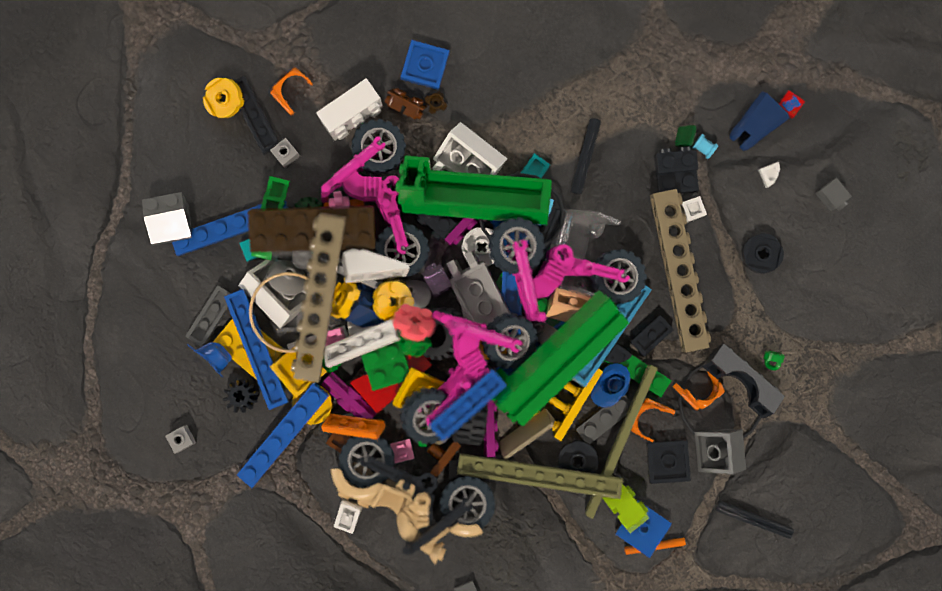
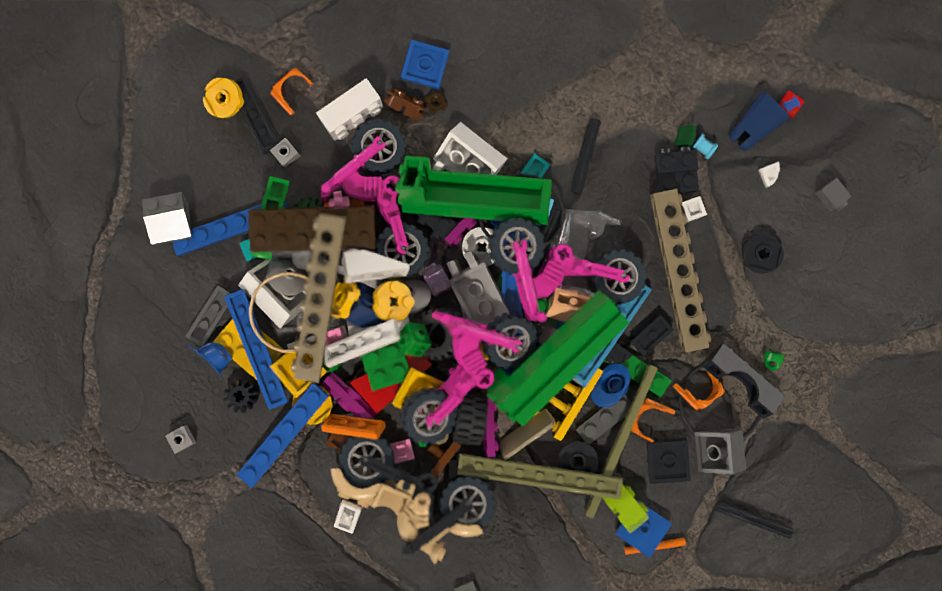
(407, 315): coral plate -> none
(467, 405): blue plate -> none

